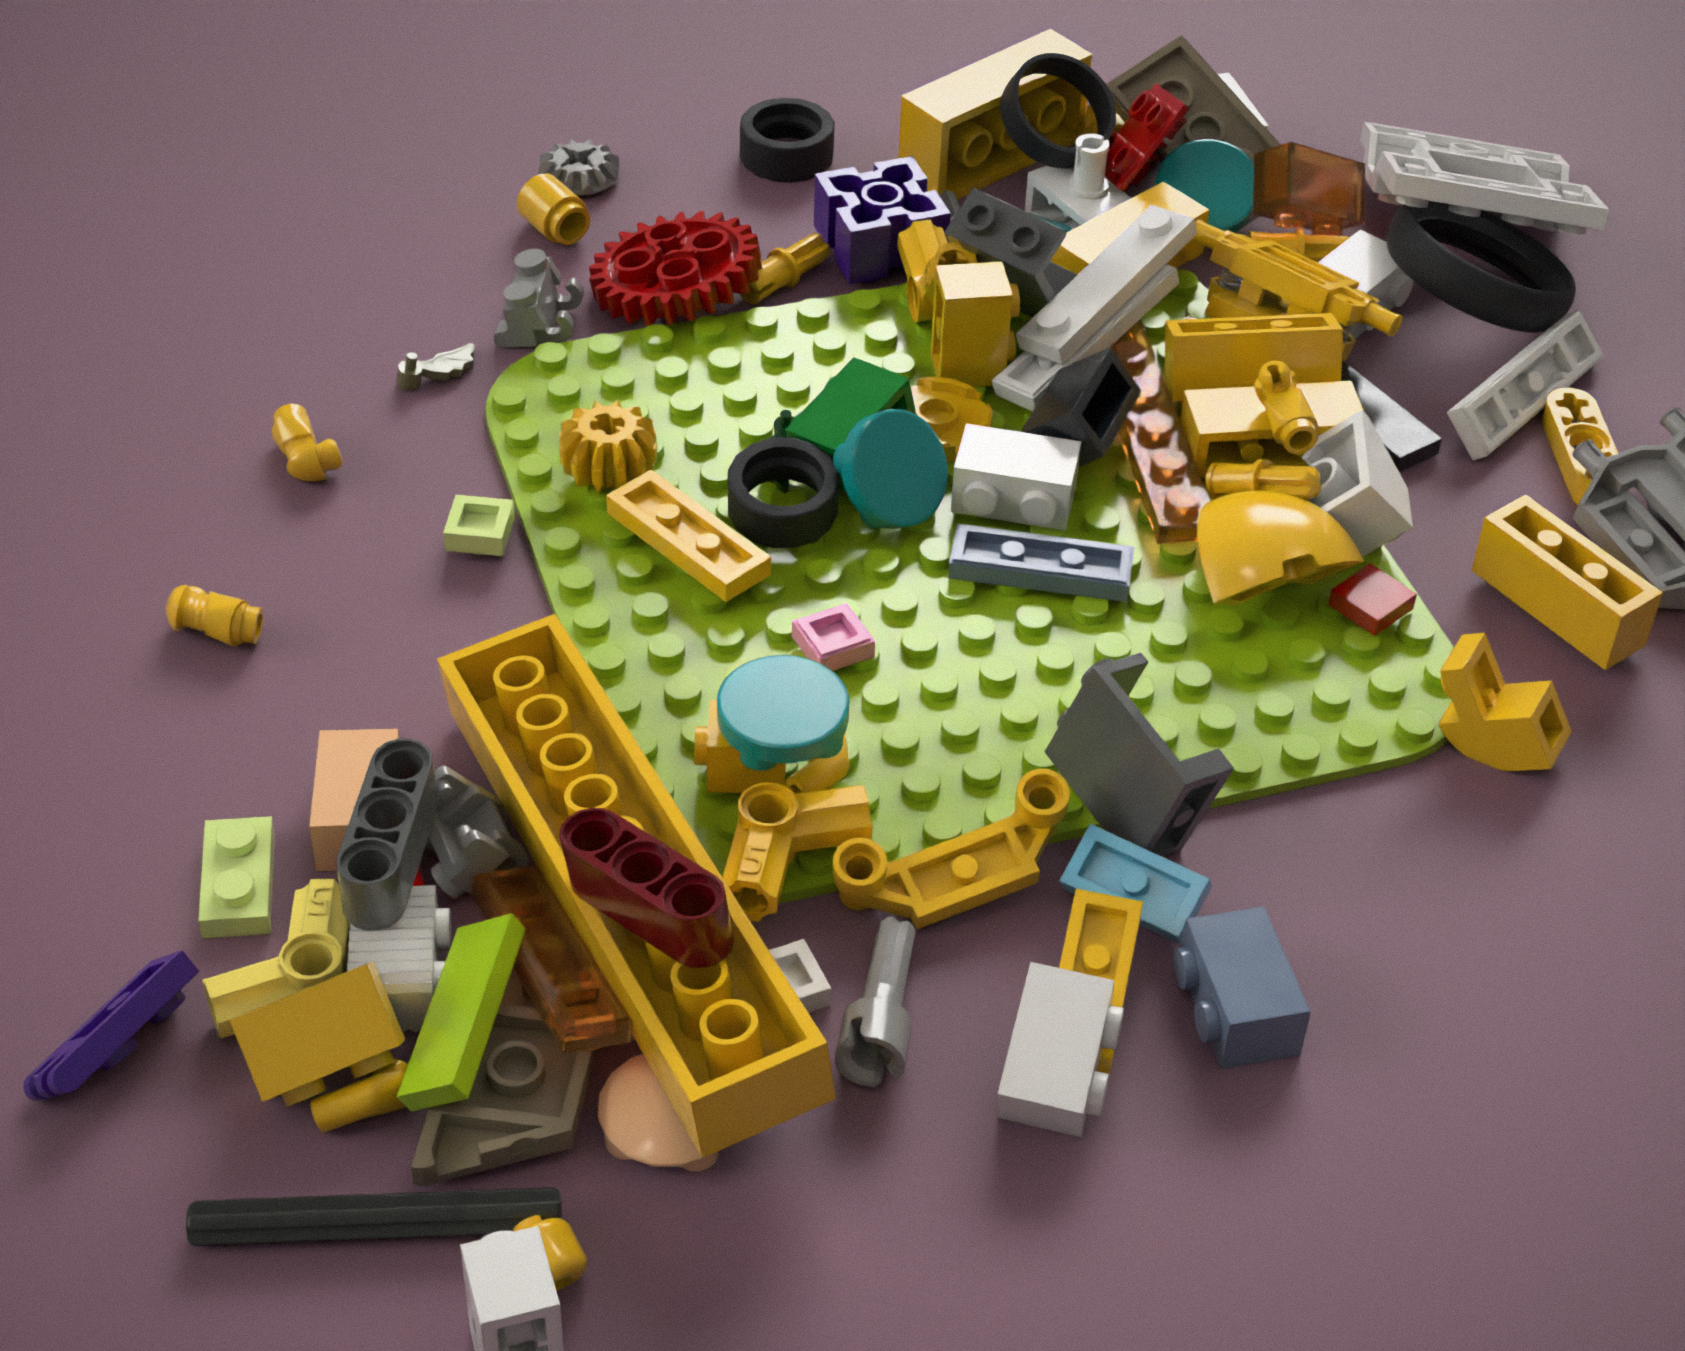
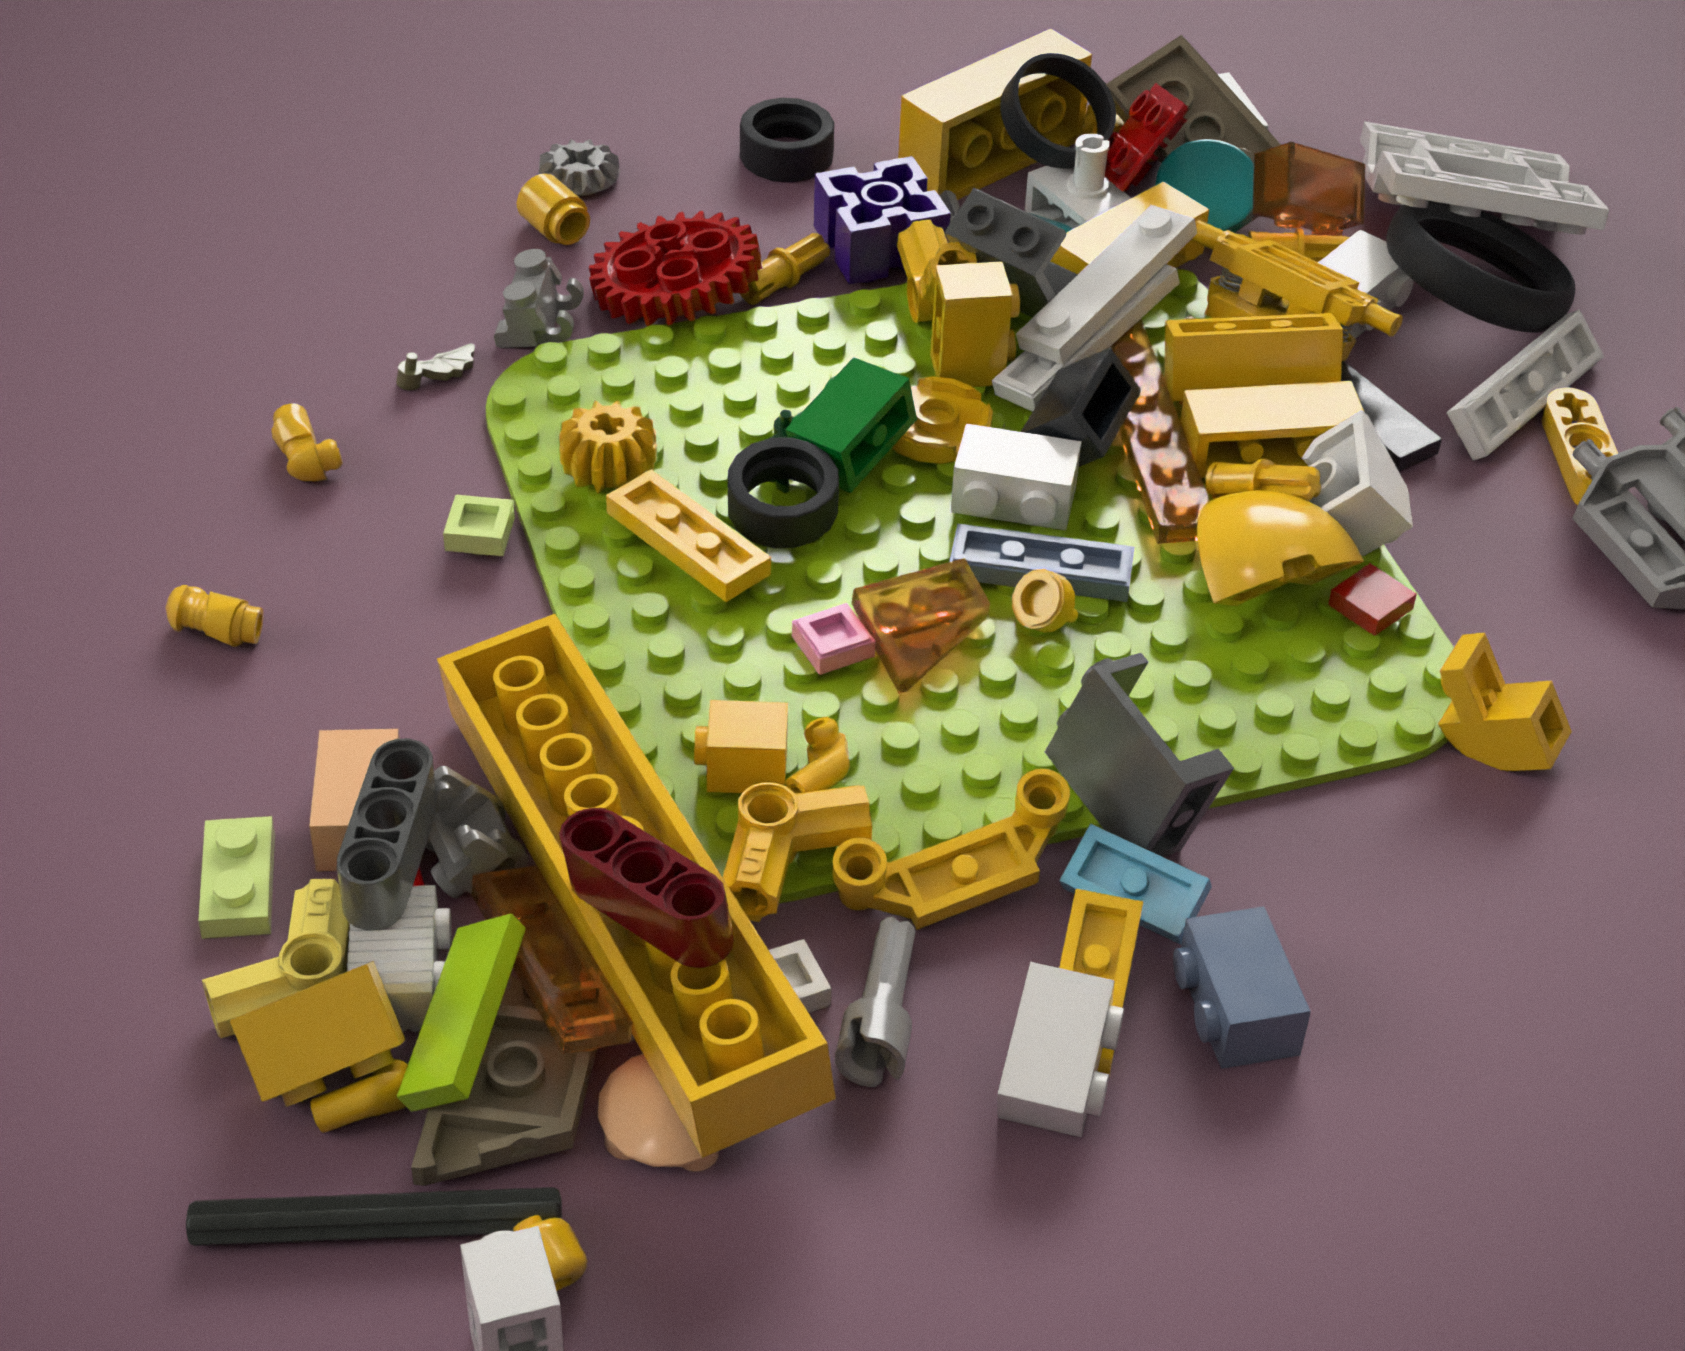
(109, 1032): dark purple hinge -> none
(783, 711): tile -> none
(893, 469): teal tile -> none
(920, 617): none -> clear orange wing
(1044, 601): none -> yellow tile
(1286, 407): yellow arm -> none
(1566, 582): yellow brick -> none

